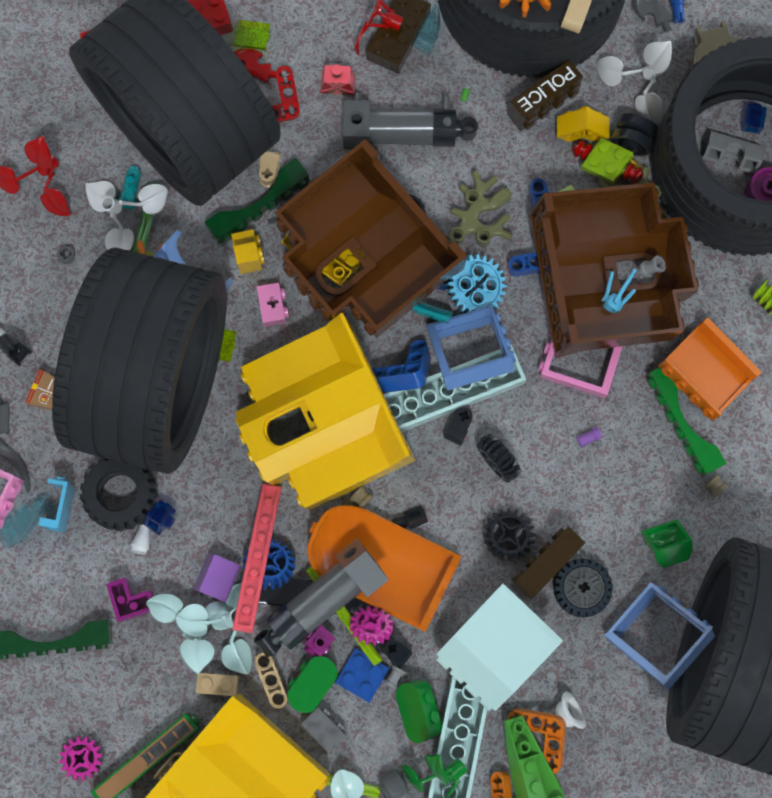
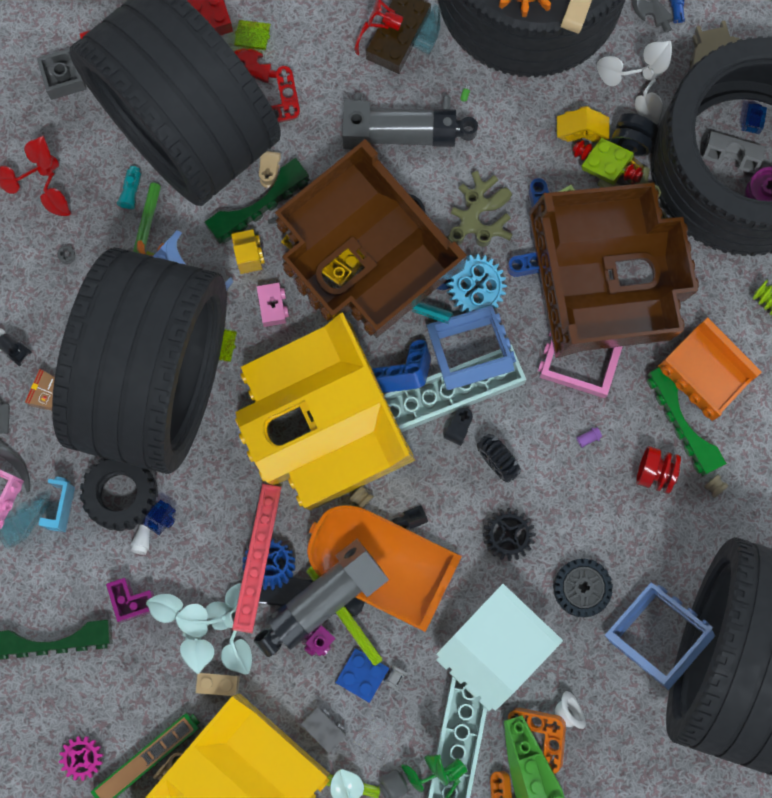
(60, 74): none -> dark grey brick
(102, 198): white plant -> none
(217, 577): medium lavender slope -> none
(271, 690): tan beam -> none
(312, 684): green brick -> none
(337, 80): coral torso -> none
(371, 625): dark pink gear -> none
(395, 651): black piece -> none
(418, 711): green brick -> none
(544, 96): dark brown brick -> none
(548, 564): dark brown brick -> none
(613, 302): medium azure plant -> none
(650, 267): light grey bush -> none
(663, 471): none -> red wheel
(668, 543): green brick -> none

